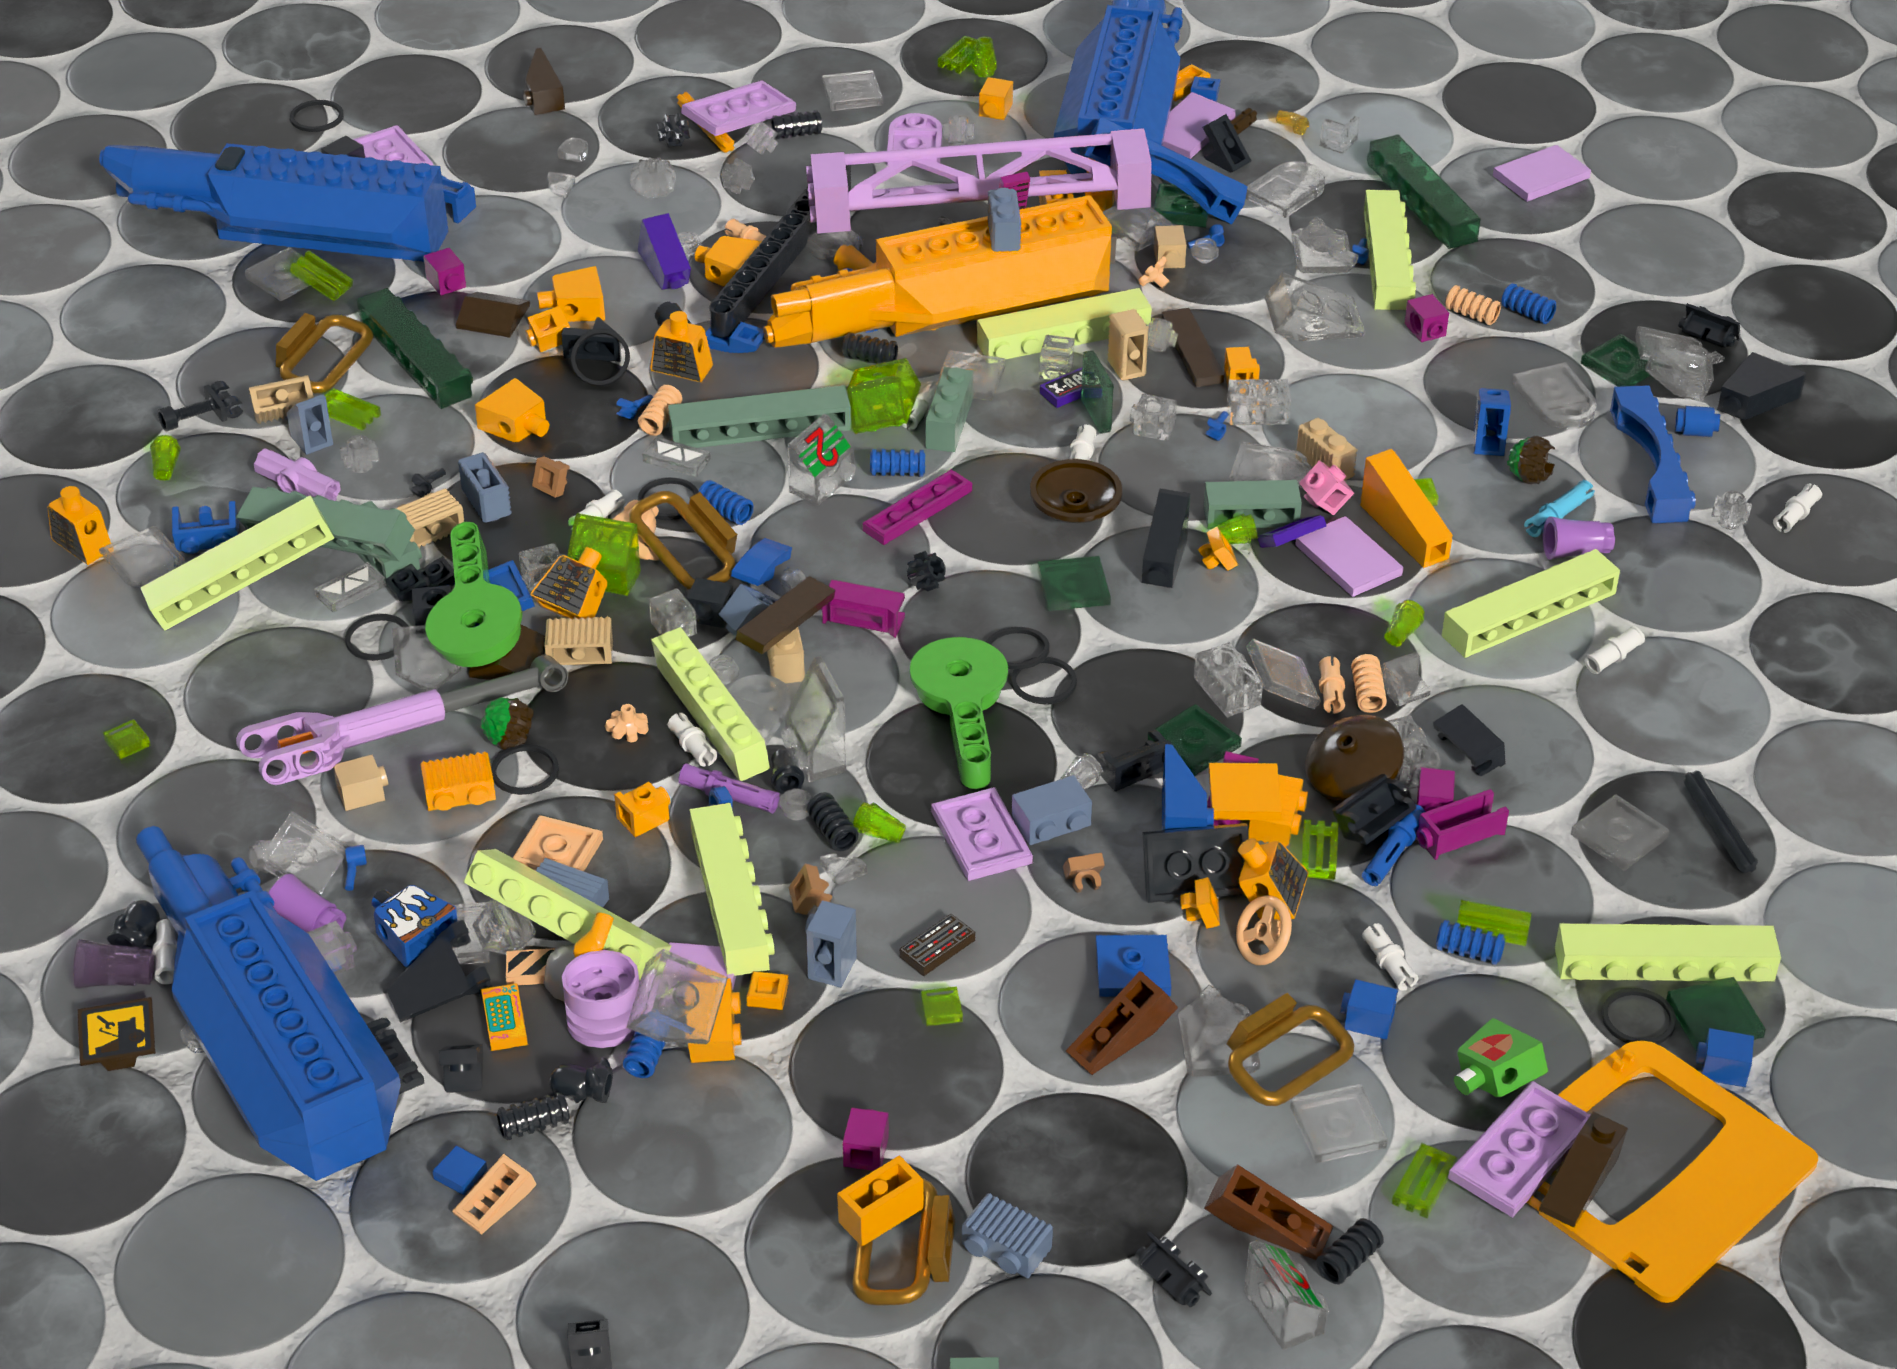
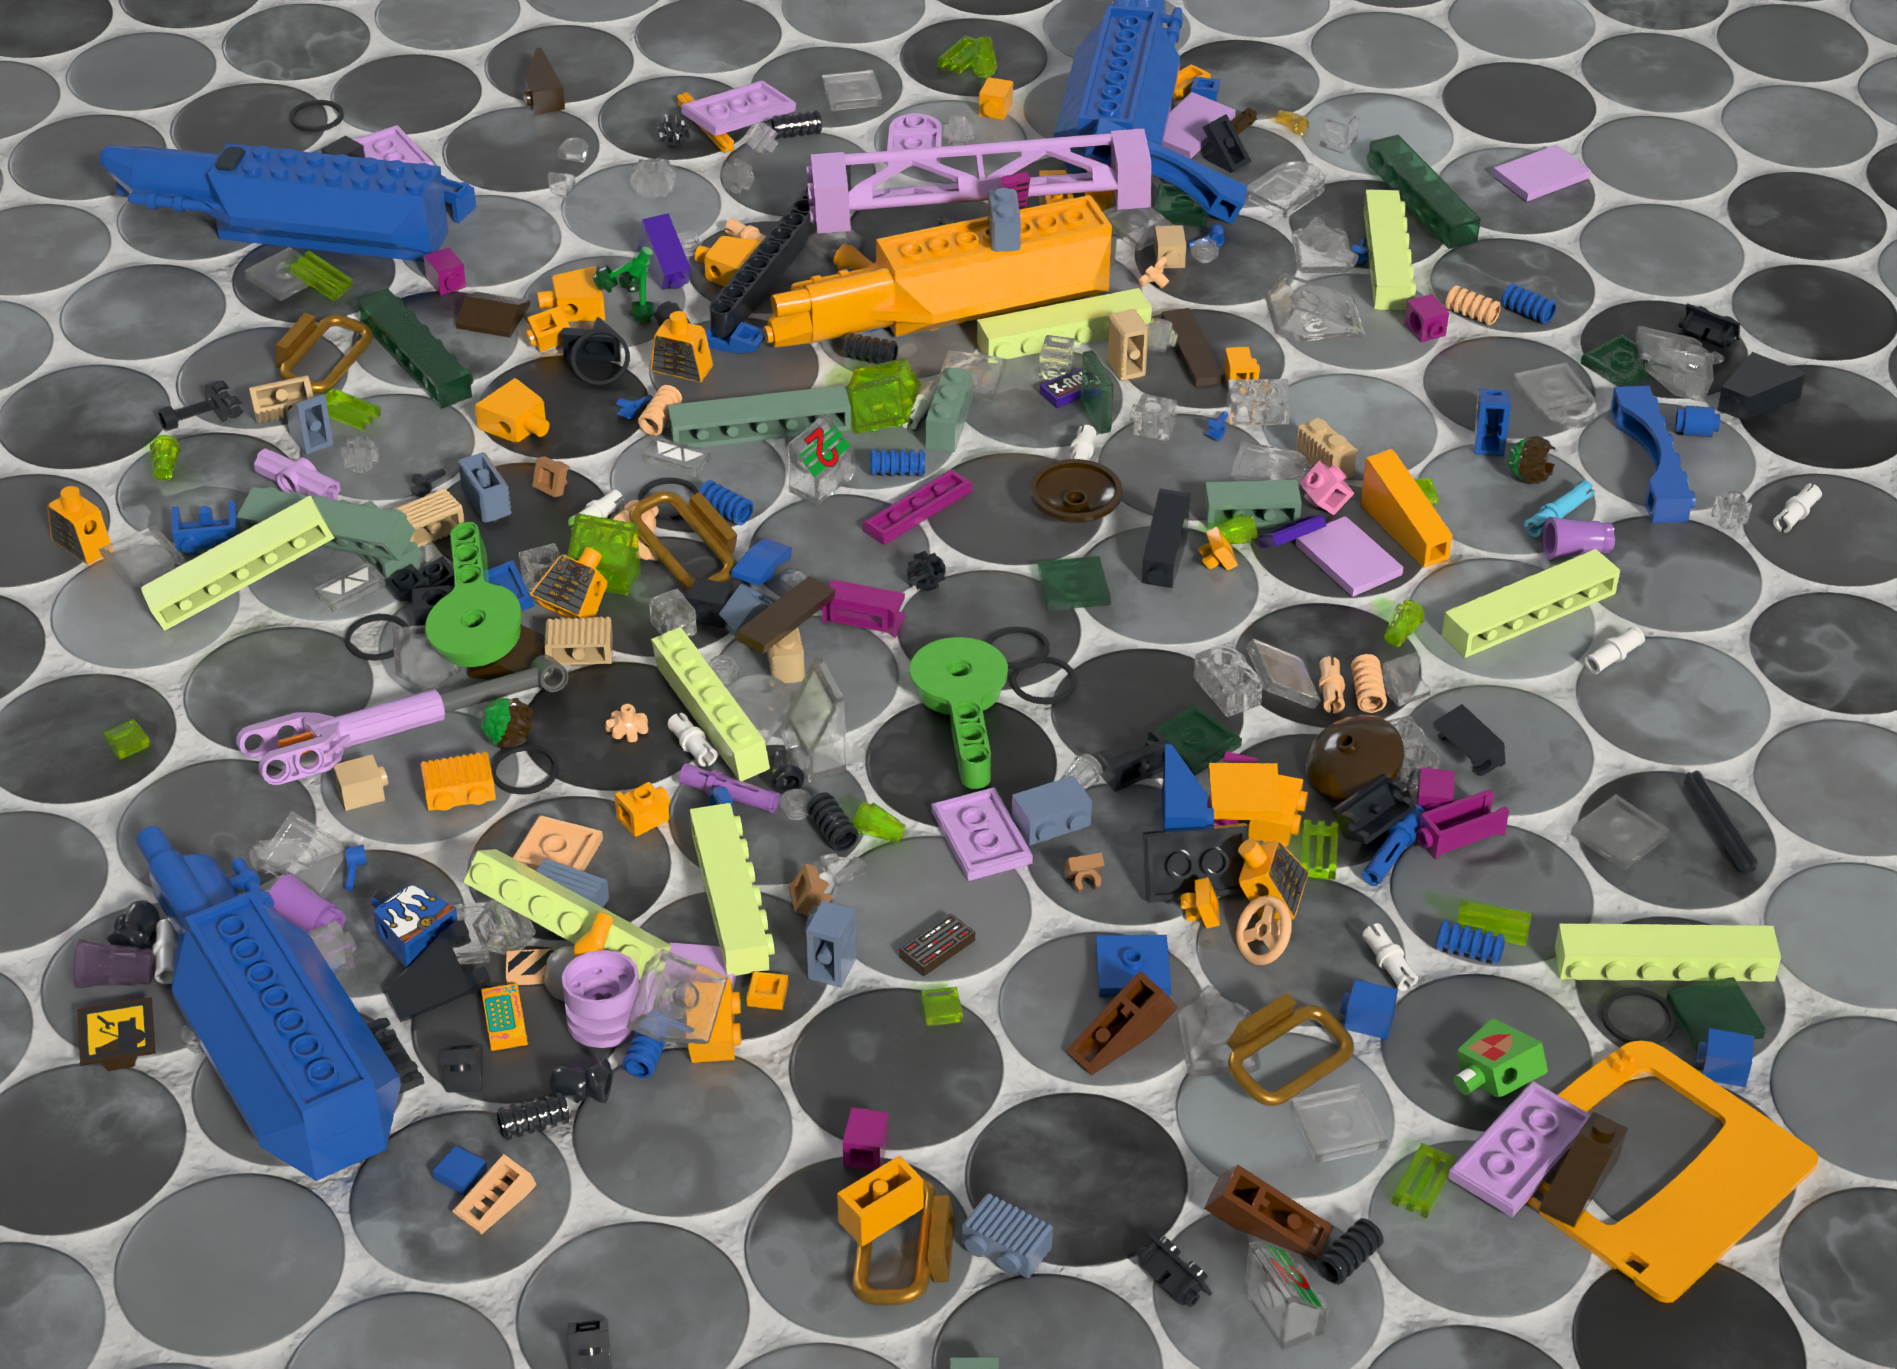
(633, 279): none -> plant

